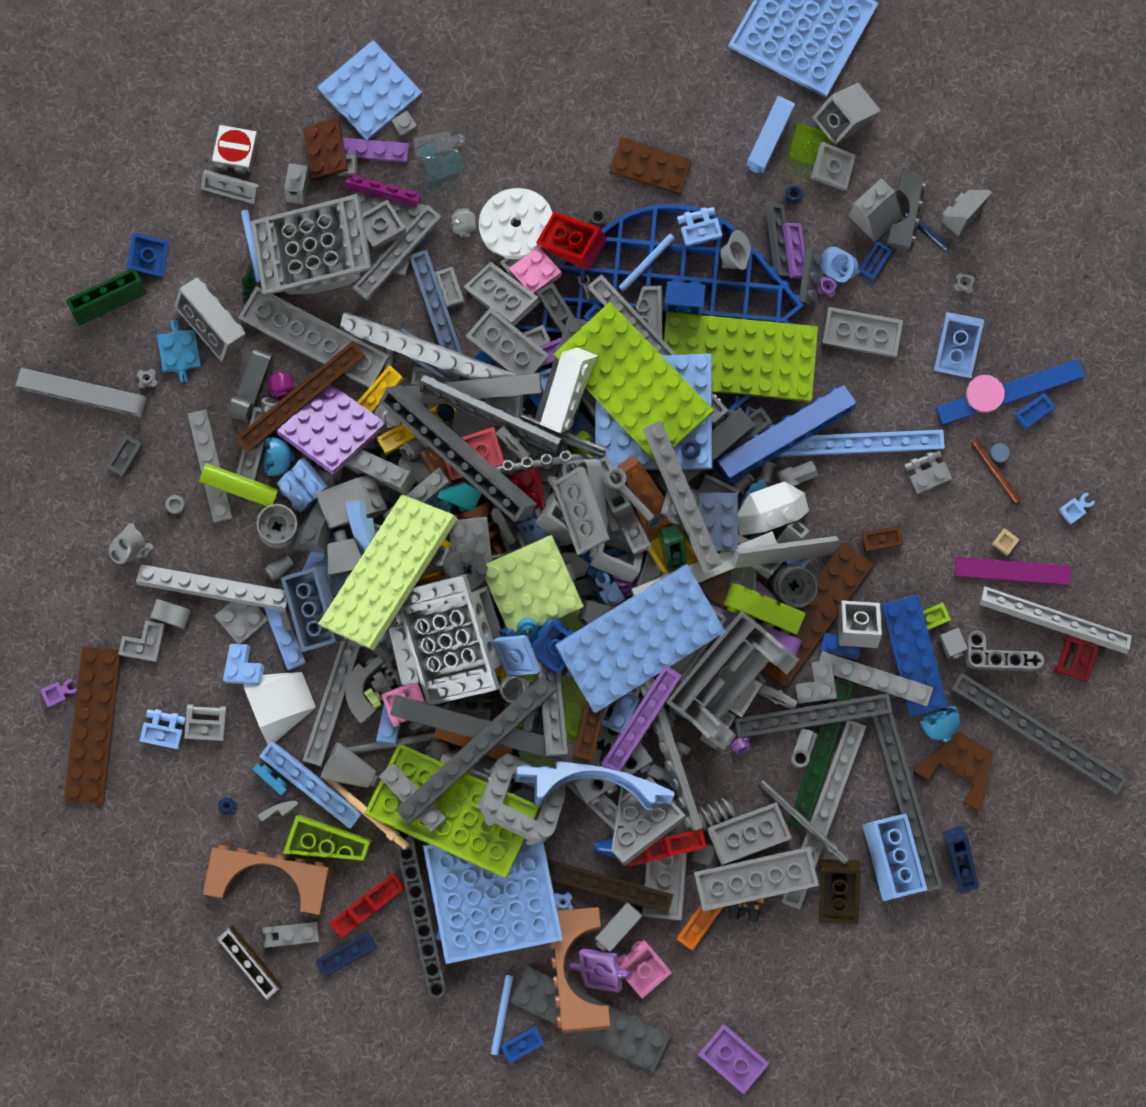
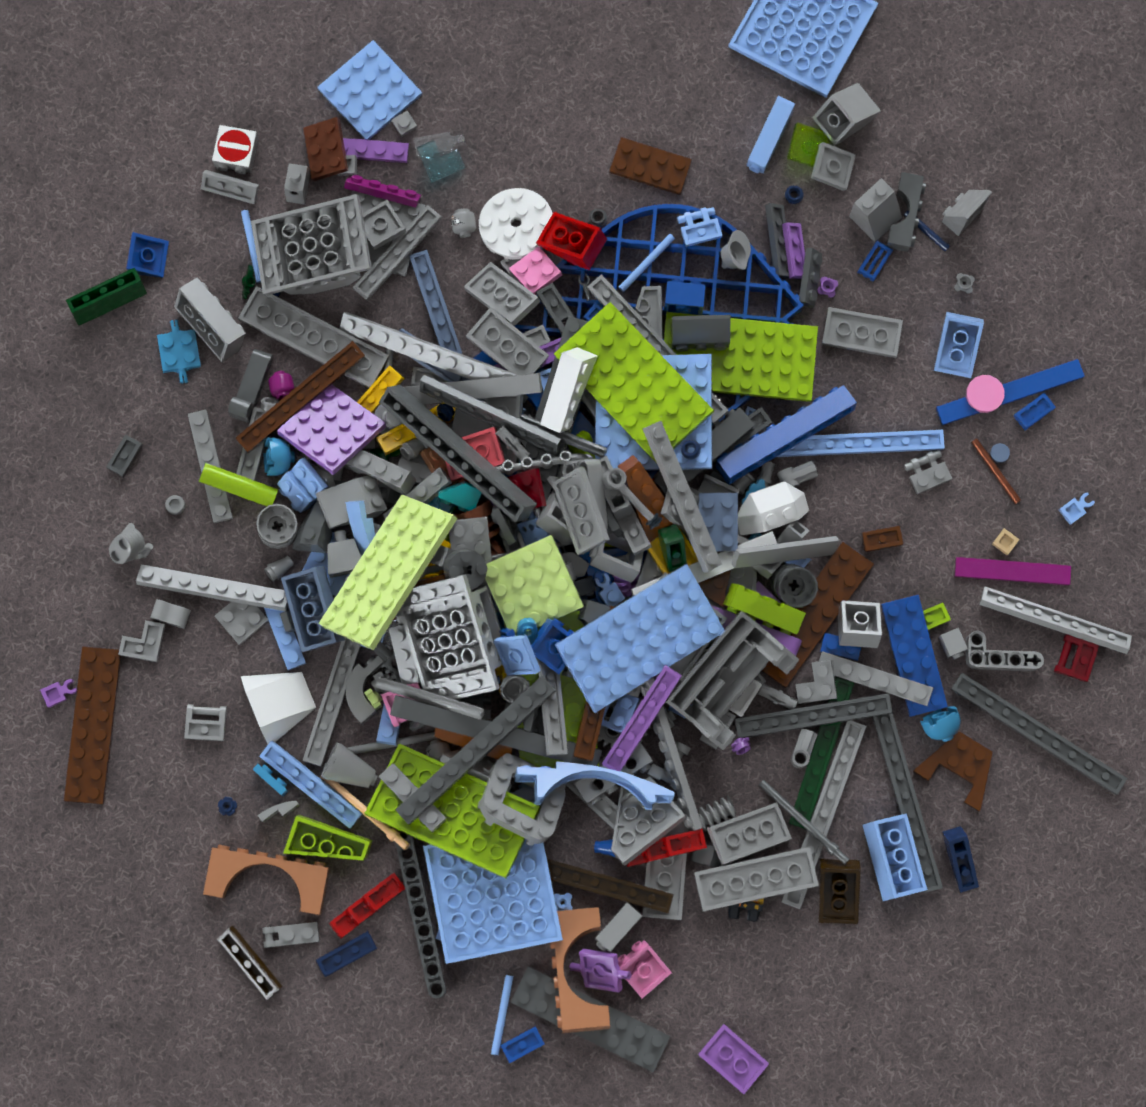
(81, 392): light grey beam -> none
(147, 383): light grey plate -> none
(161, 735): light blue plate -> none
(238, 668): light blue plate -> none
(430, 698): none -> light grey axle
(449, 287): light grey plate -> none
(697, 927): orange plate -> none
(700, 332): none -> dark grey slope
(839, 264): light blue piece -> none

